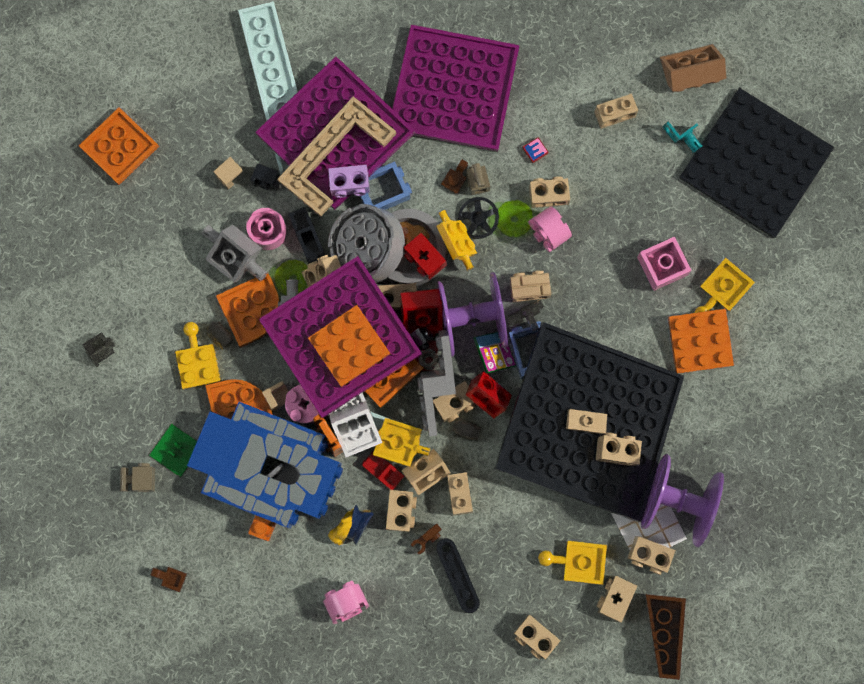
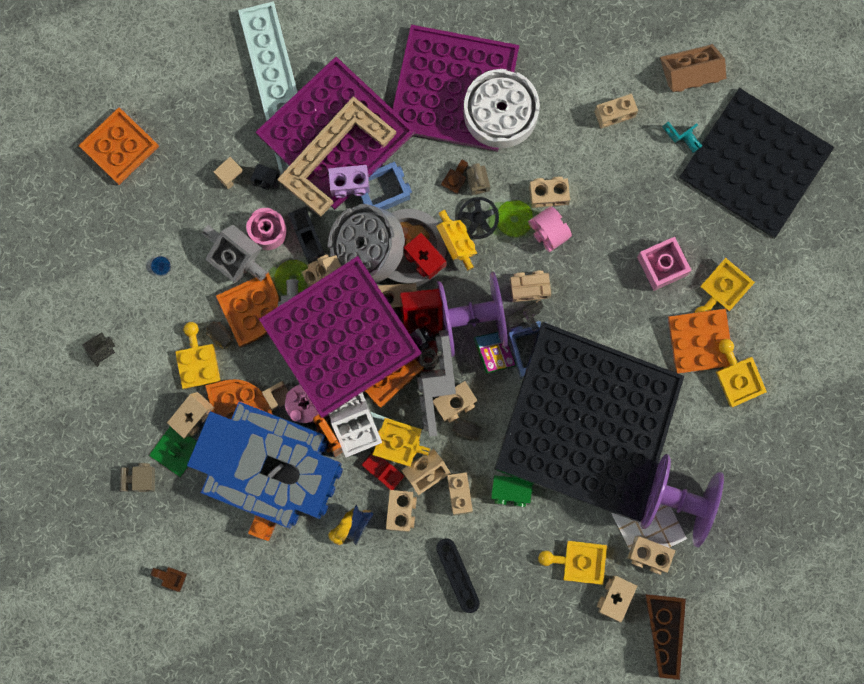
(160, 266): none -> clear blue tile
(184, 422): none -> tan brick
(345, 602): bright pink brick -> none
(349, 346): orange plate -> none
(431, 535): reddish brown plate -> none
(488, 395): red brick -> none
(495, 126): none -> white brick
(511, 490): none -> green brick
(535, 150): tile -> none
(539, 633): tan brick -> none
(586, 421): tan plate -> none
(618, 454): tan brick -> none
(740, 379): none -> yellow plate

